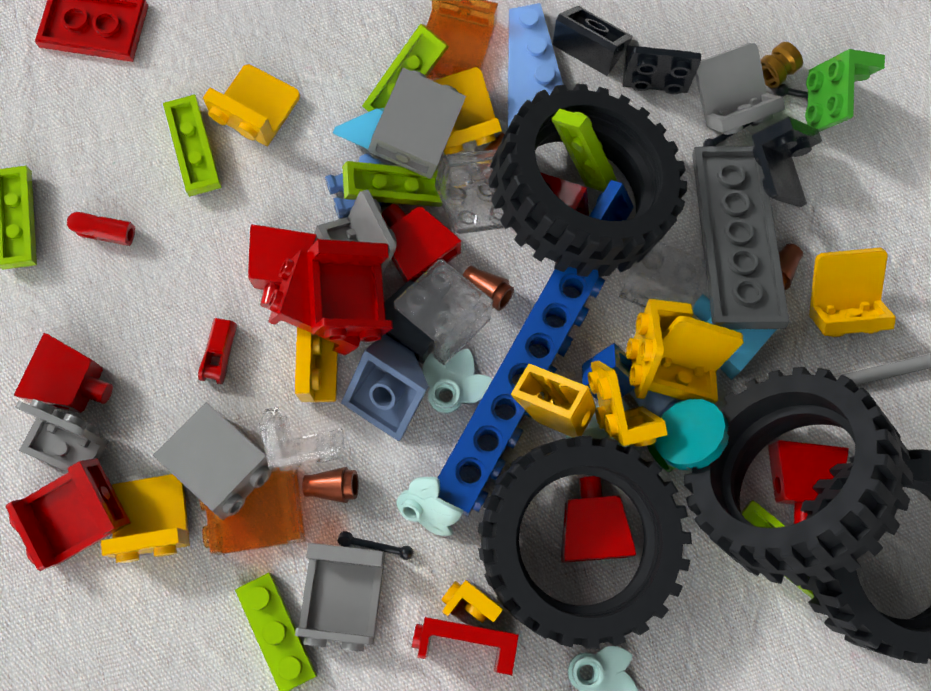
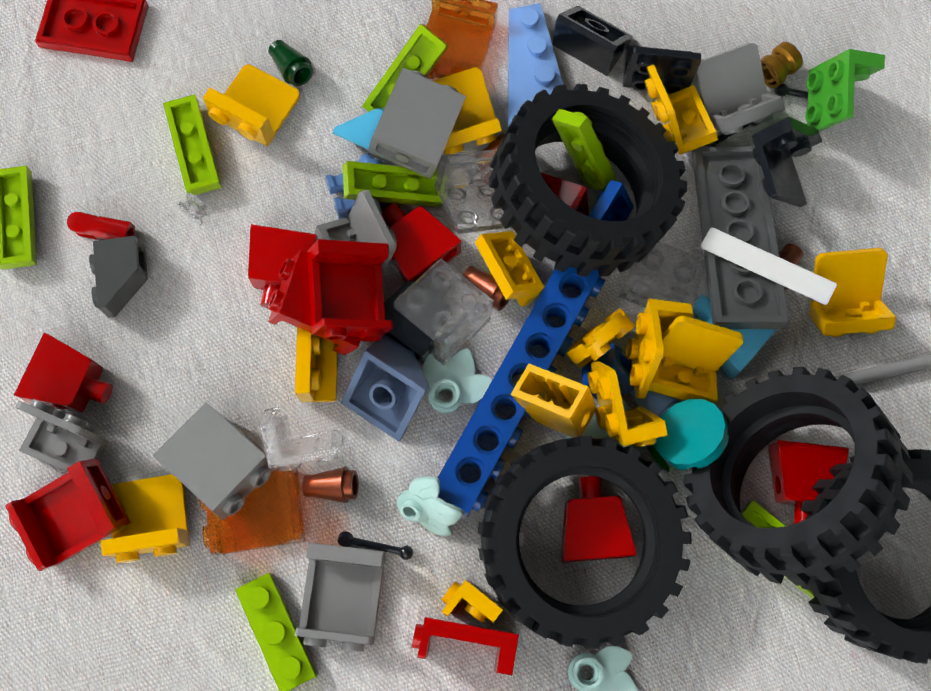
(118, 272): none -> dark grey slope
(194, 209): none -> clear bush
(218, 346): red bar -> none
(290, 63): none -> dark green cone
(510, 266): none -> yellow bracket
(597, 340): none -> yellow plate
(682, 113): none -> yellow bracket
(769, 266): none -> white sticker

